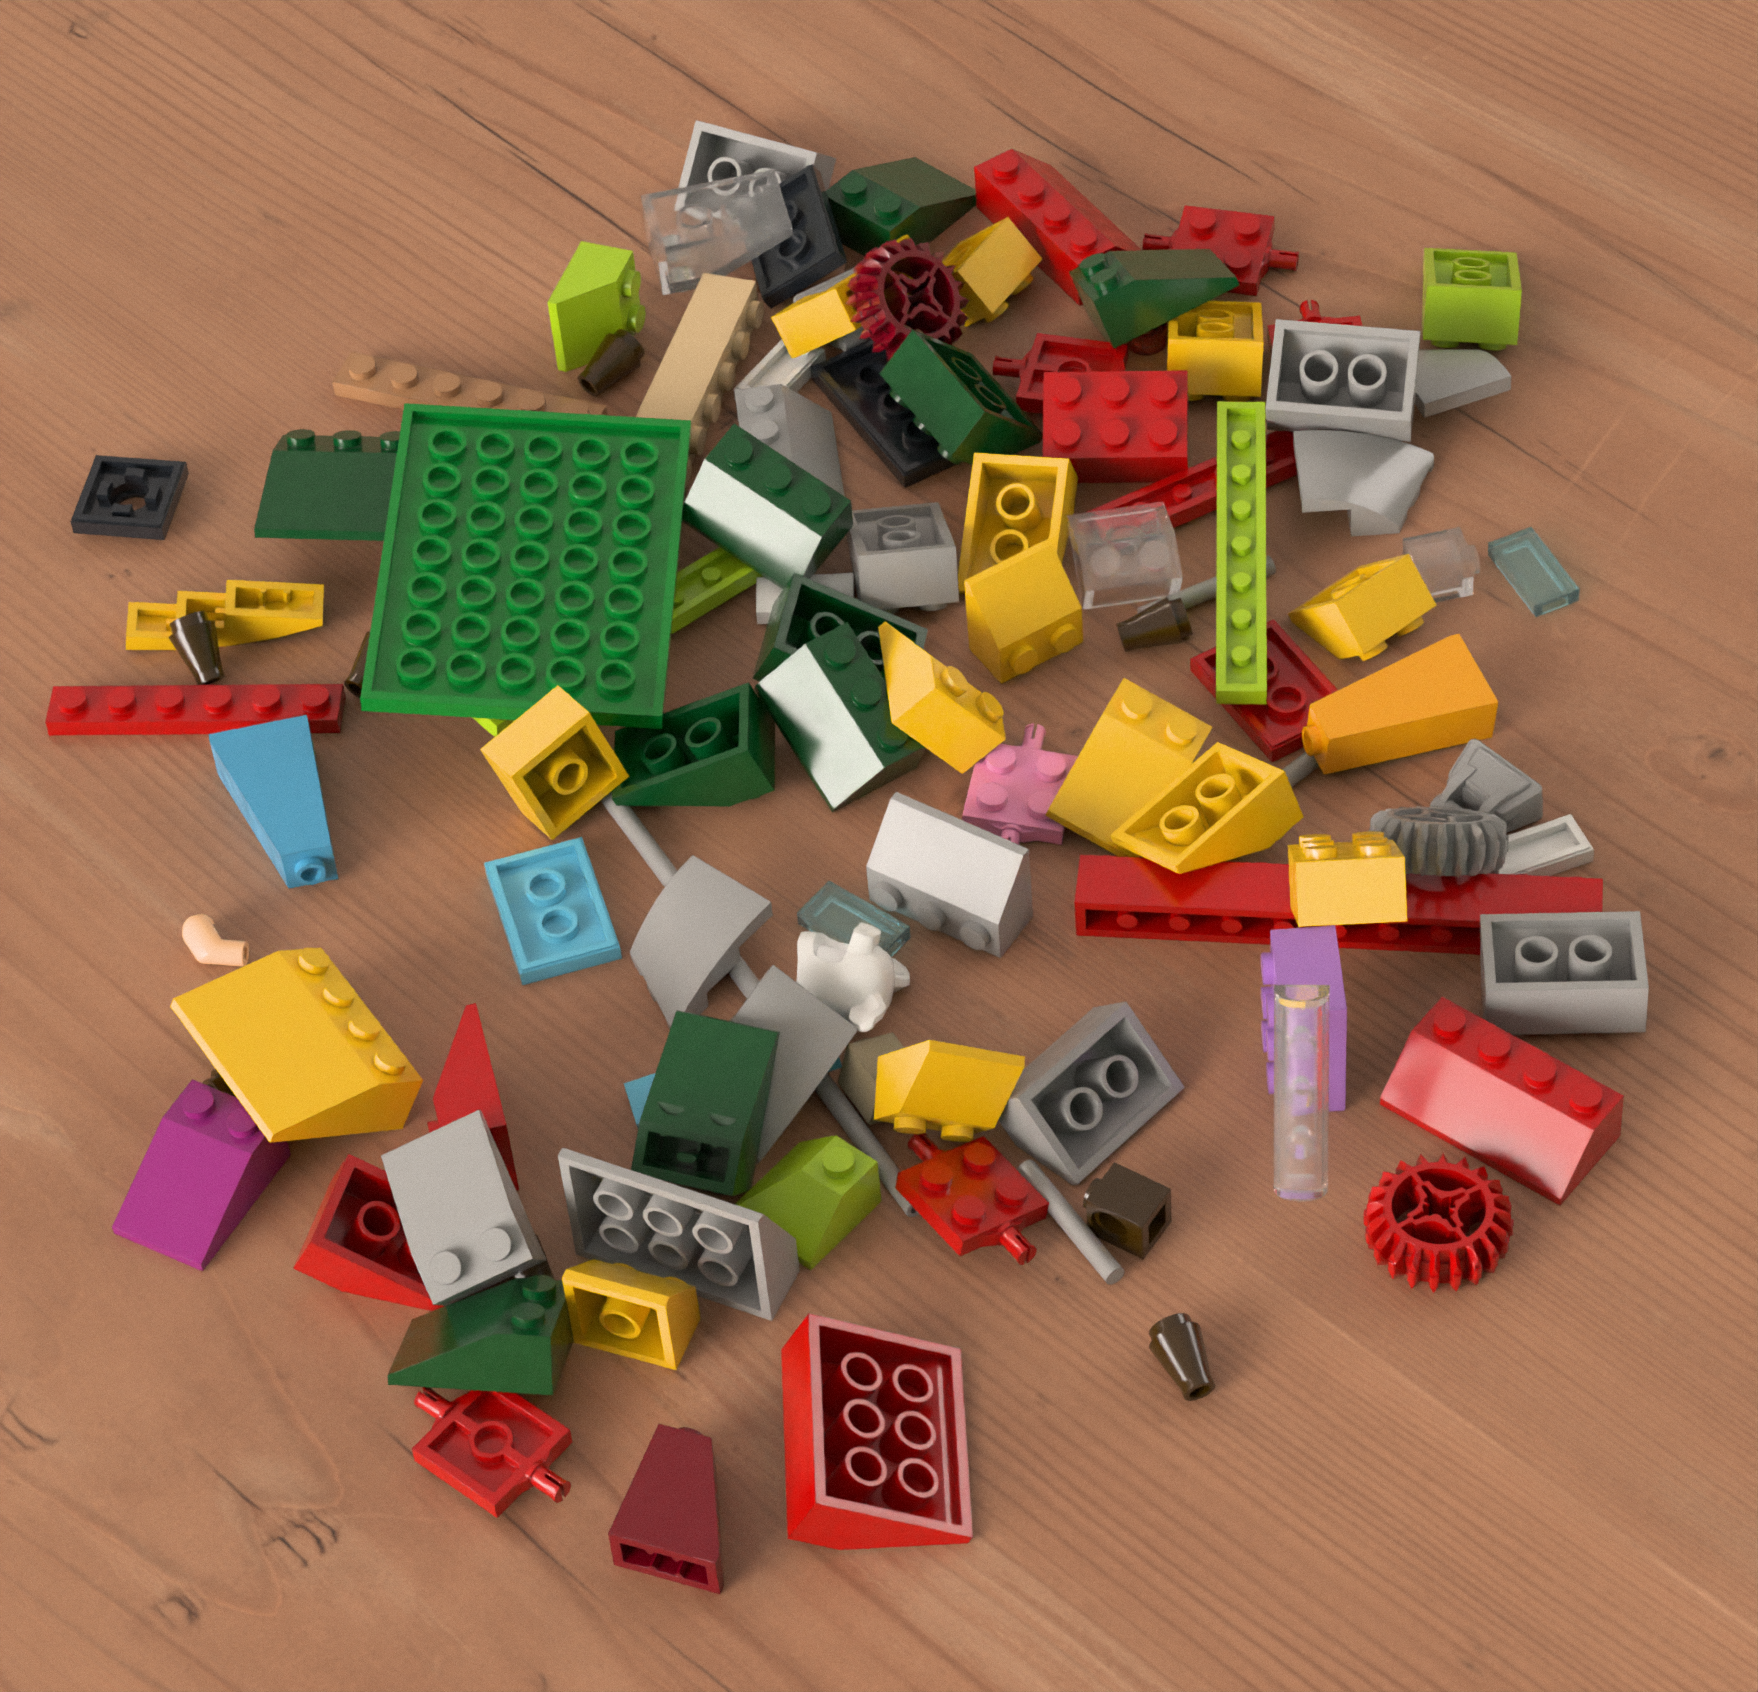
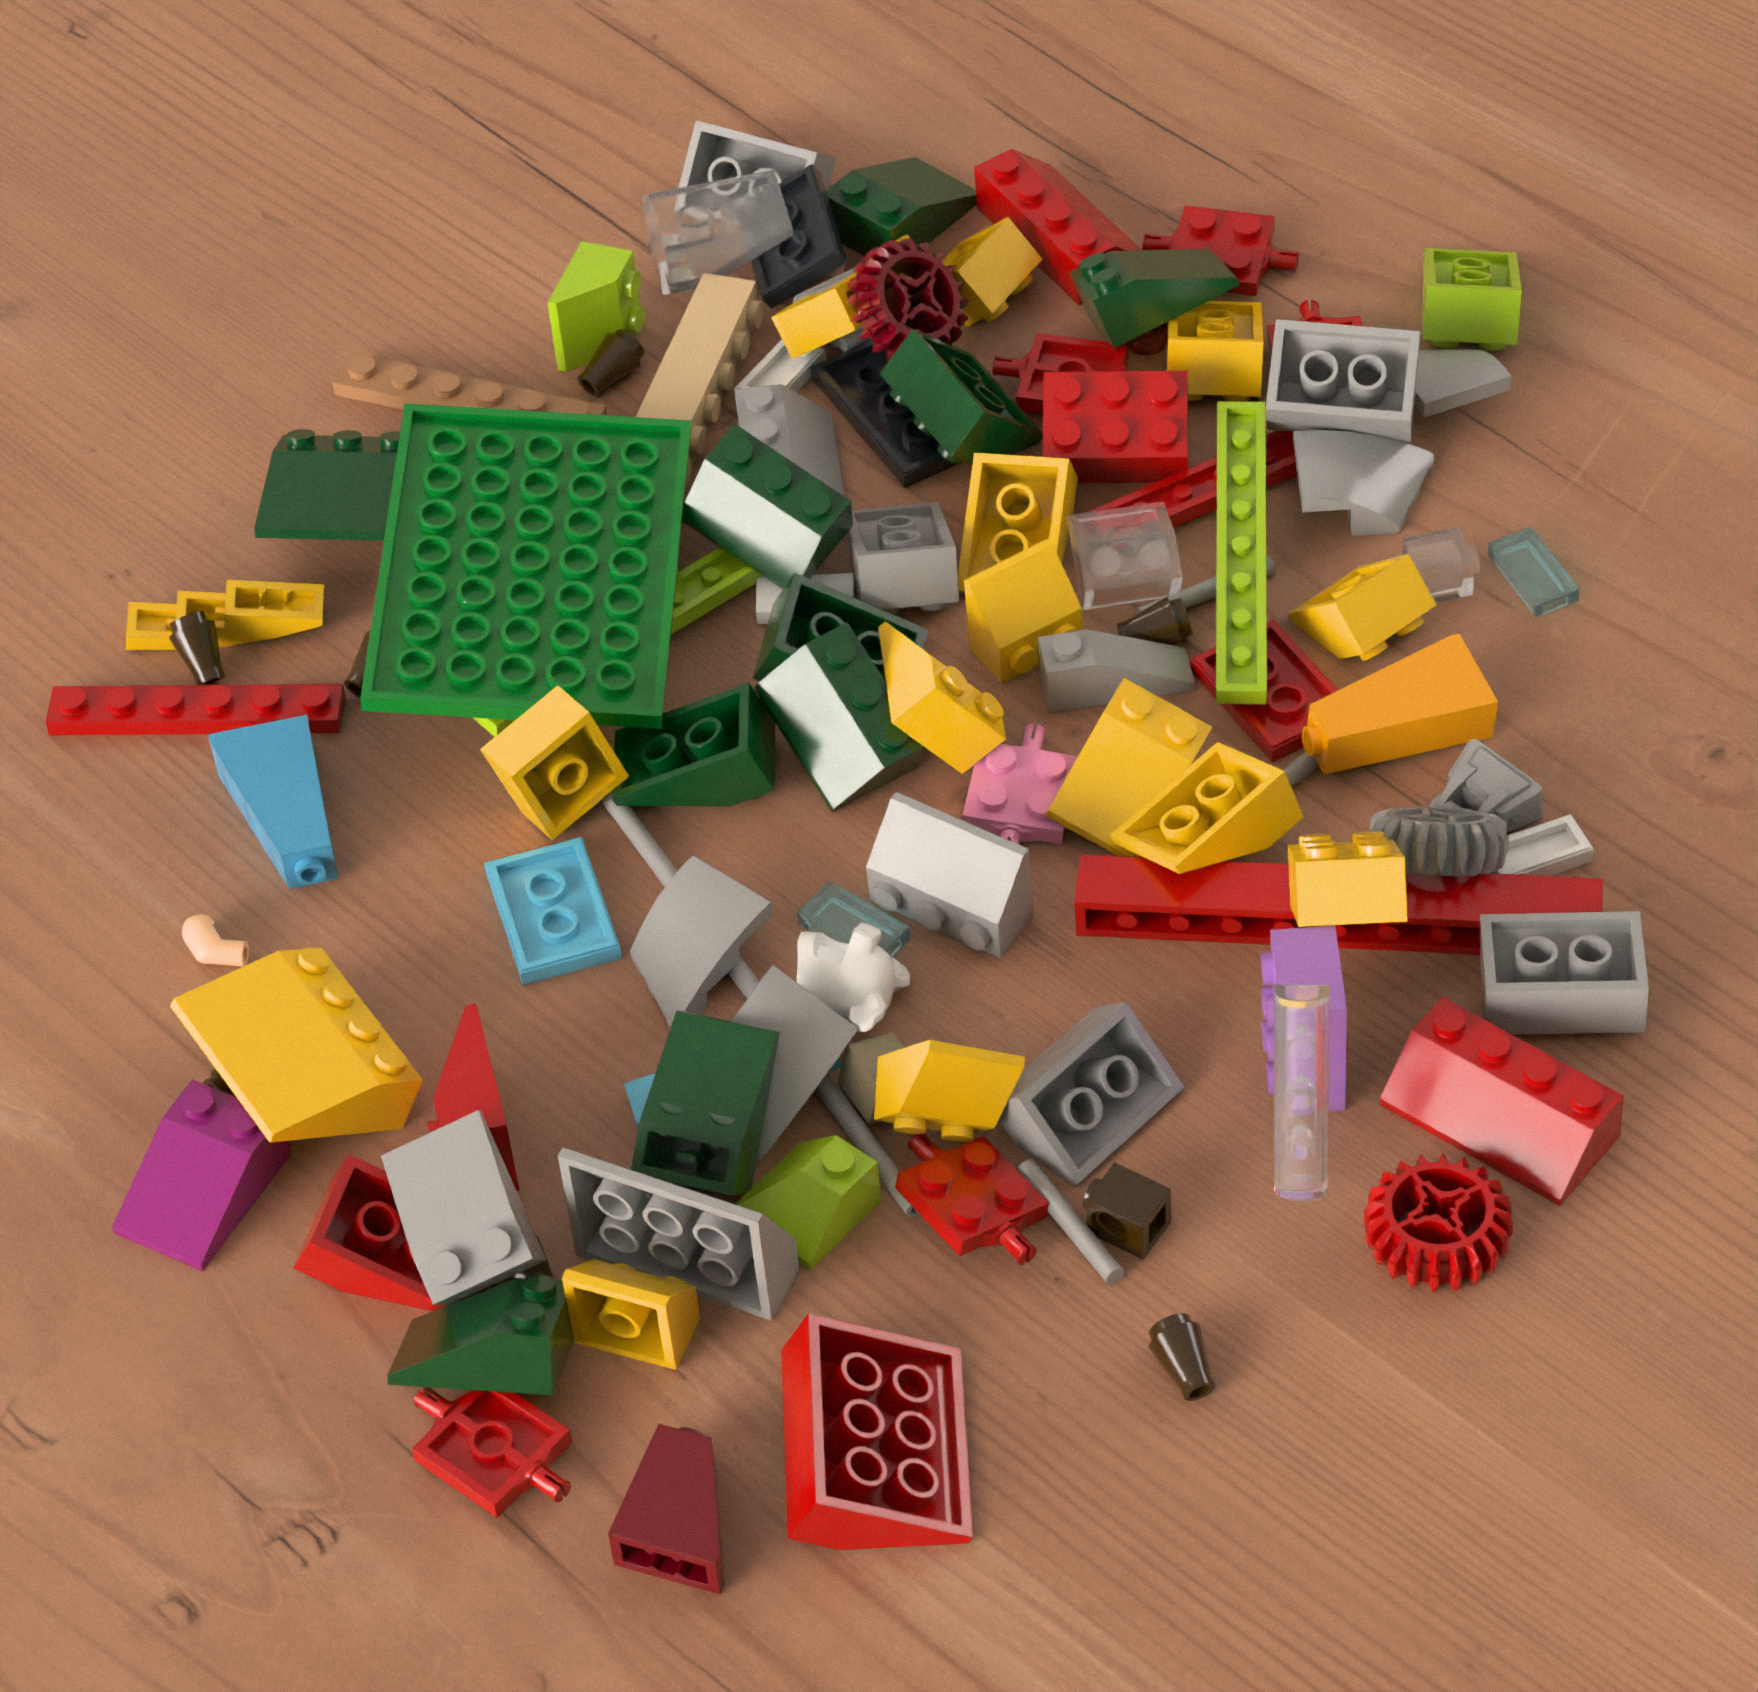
(121, 478): black piece -> none
(1088, 666): none -> light grey slope

